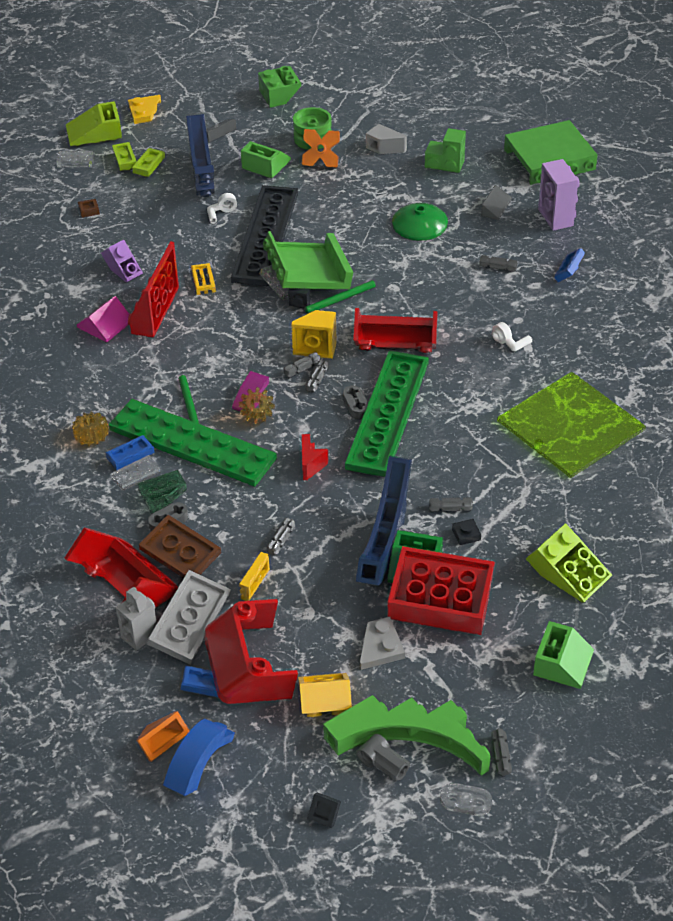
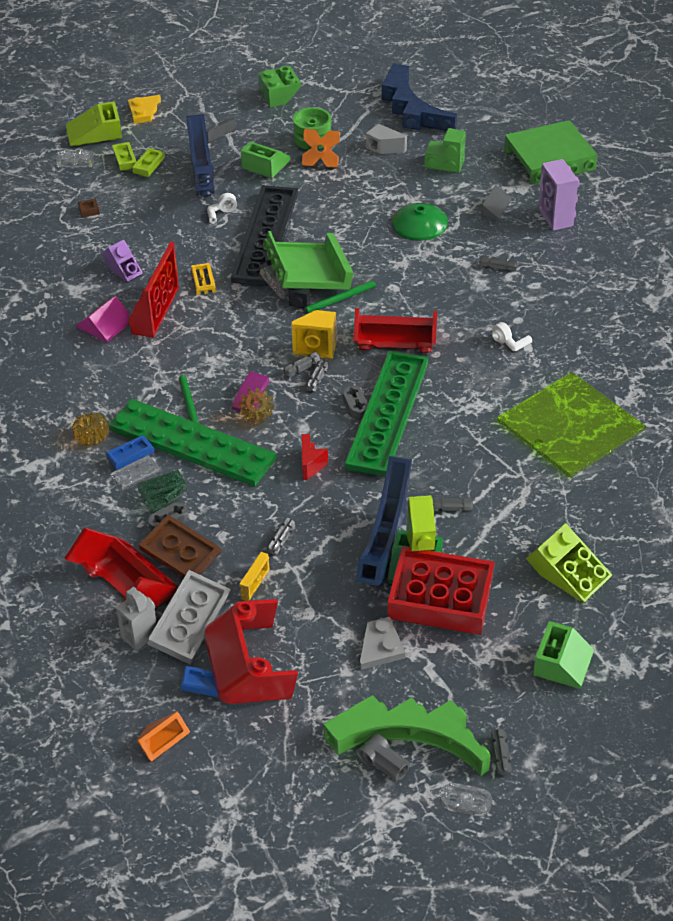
(193, 754): blue arch -> none
(324, 694): yellow slope -> none
(324, 810): black plate -> none
(406, 103): none -> dark blue arch
(421, 523): none -> lime slope
(466, 532): black plate -> none
(569, 265): blue plate -> none

